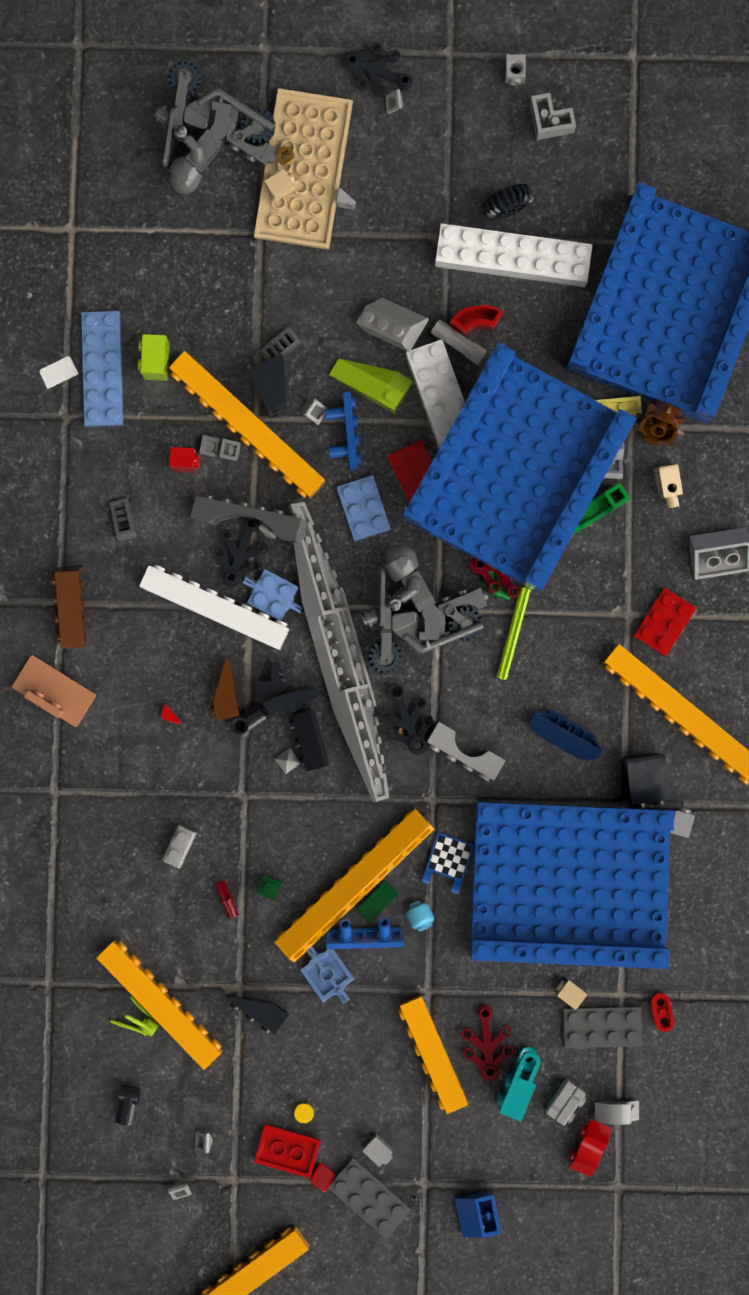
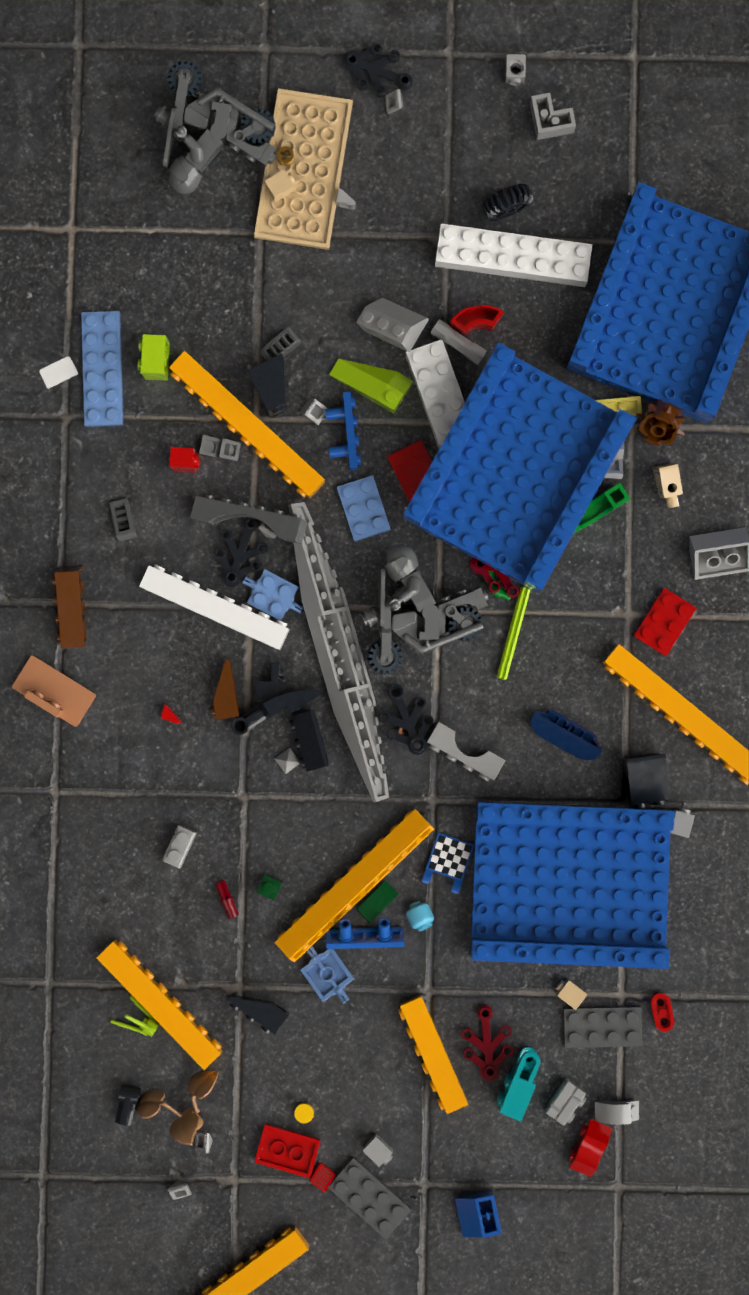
(189, 1121): none -> medium nougat plant

